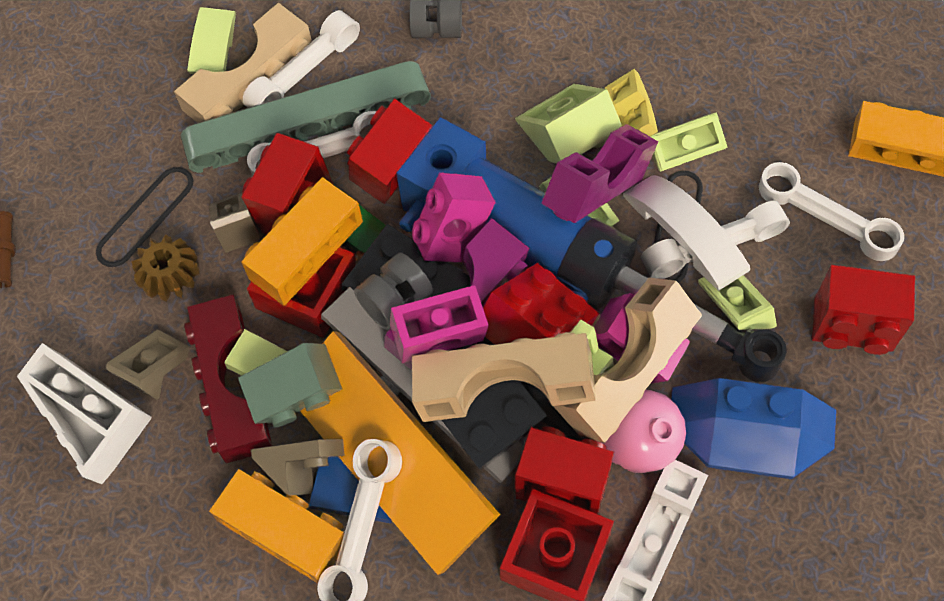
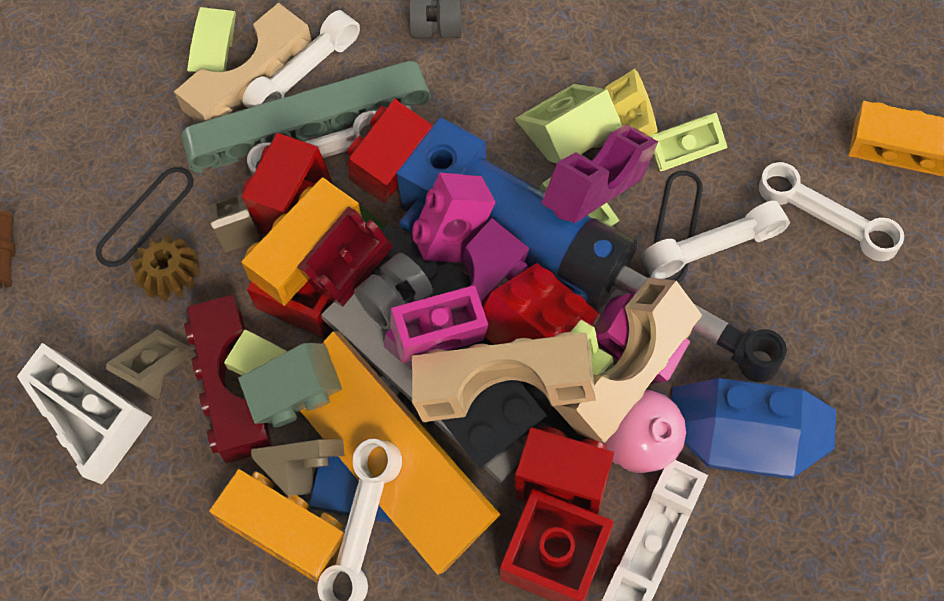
(345, 257): none -> dark red hinge
(691, 227): white slope -> none
(742, 304): yellowish green slope -> none
(863, 309): red brick -> none

